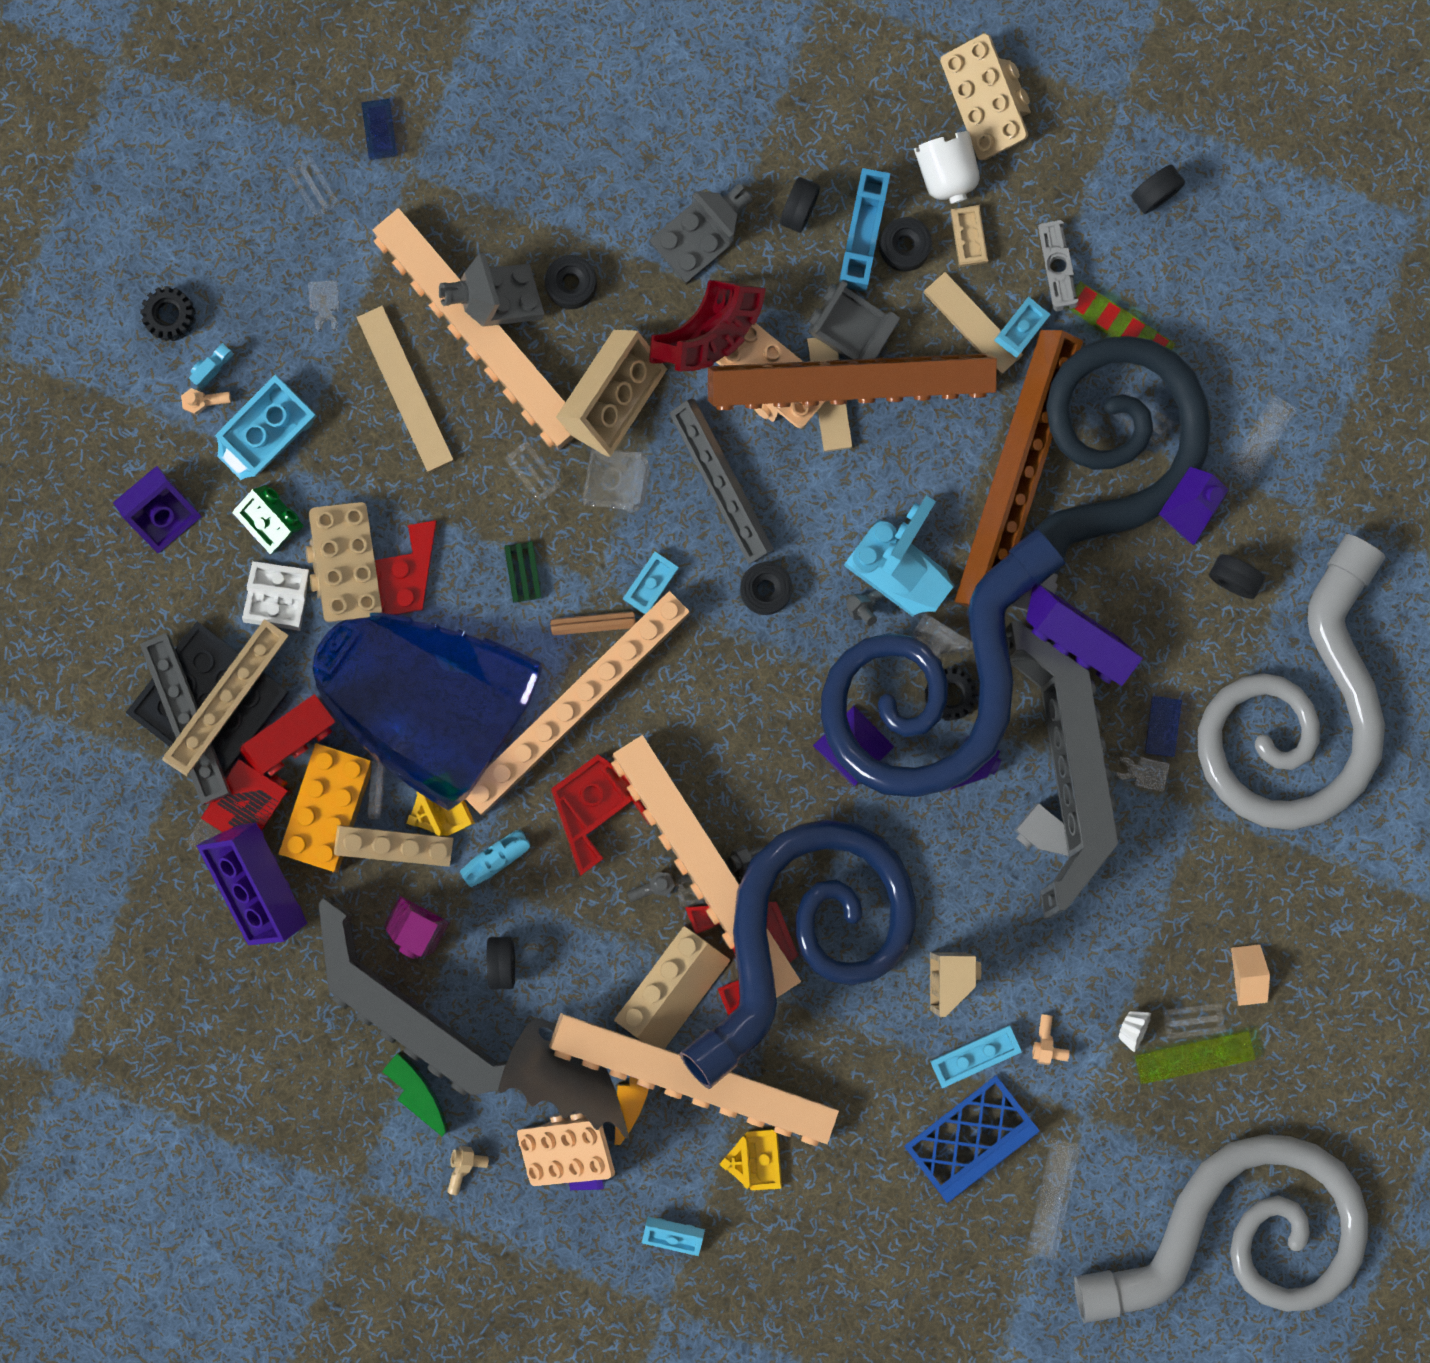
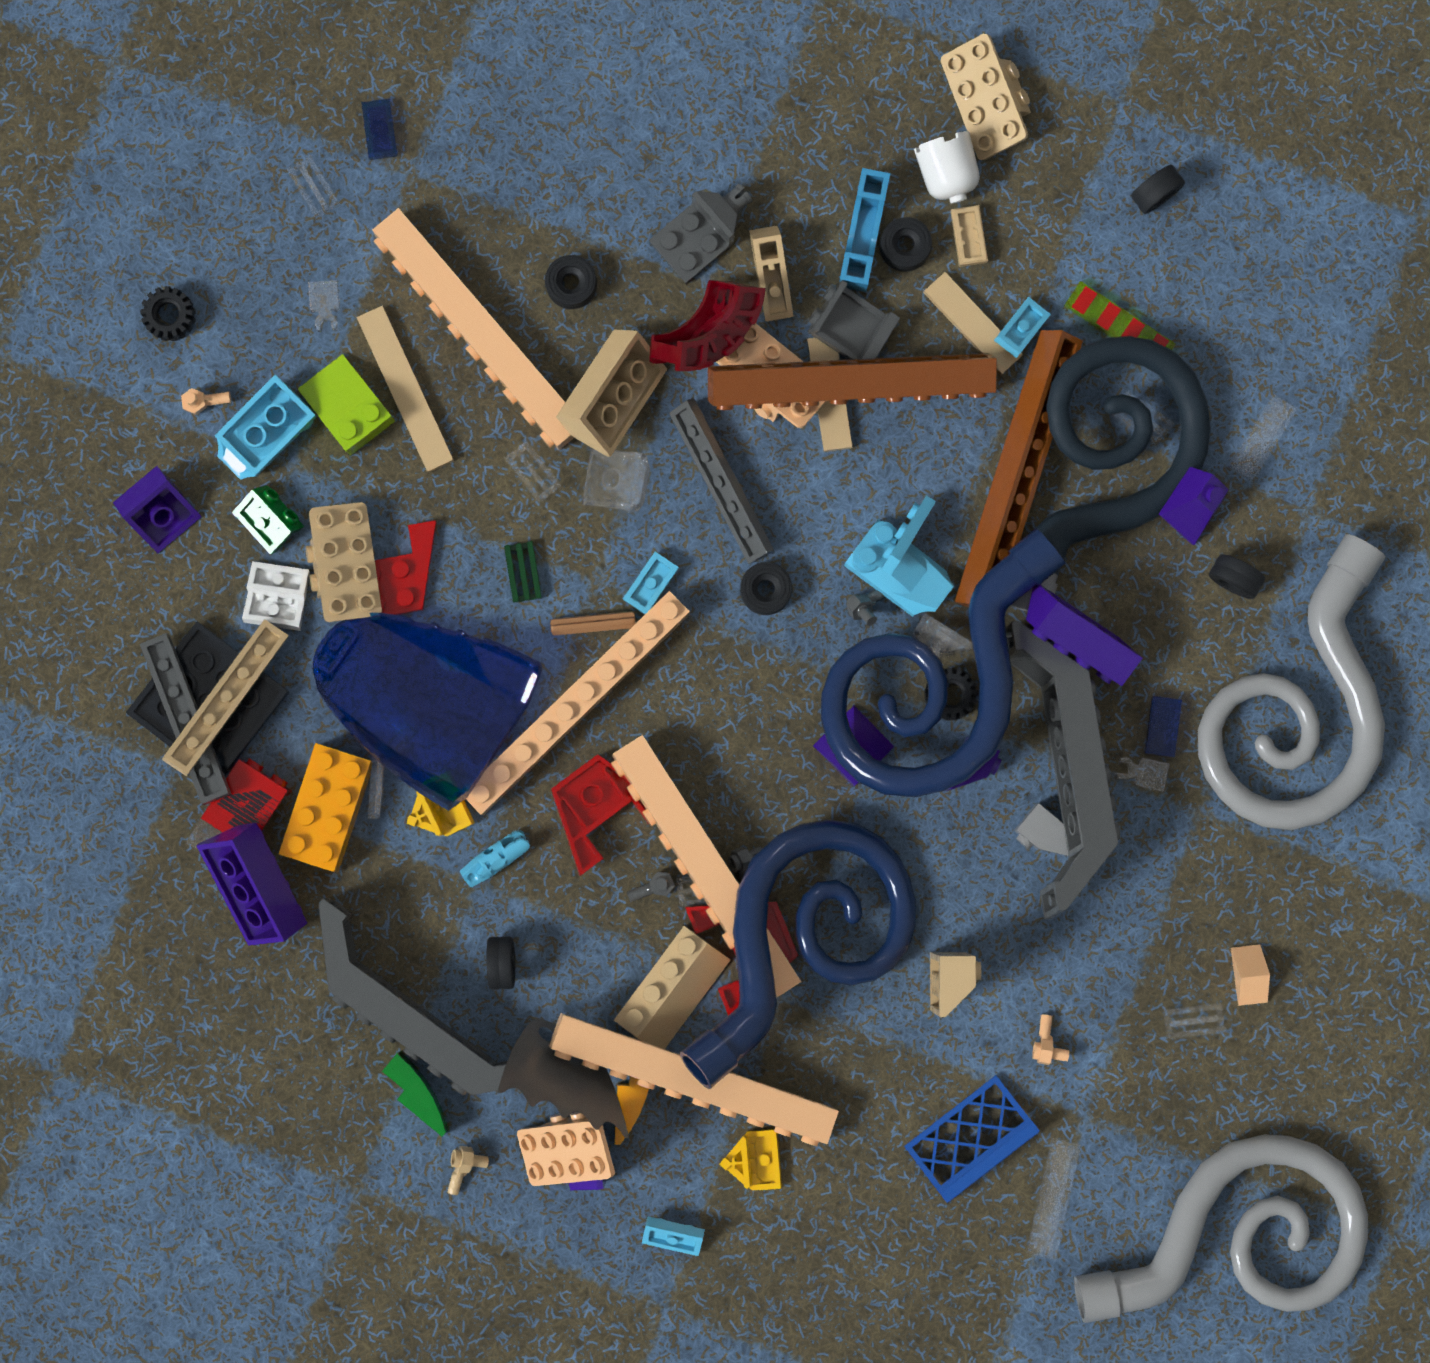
(206, 370): medium azure plate -> none
(288, 736): red slope -> none
(346, 405): none -> lime slope
(393, 846): tan plate -> none
(414, 928): magenta wedge -> none
(495, 293): dark grey plate -> none
(771, 272): none -> tan slope
(799, 204): black tyre -> none
(975, 1056): medium azure plate -> none
(1053, 248): light grey piece -> none
(1134, 1029): white piece -> none
(1194, 1057): clear neon green tile -> none

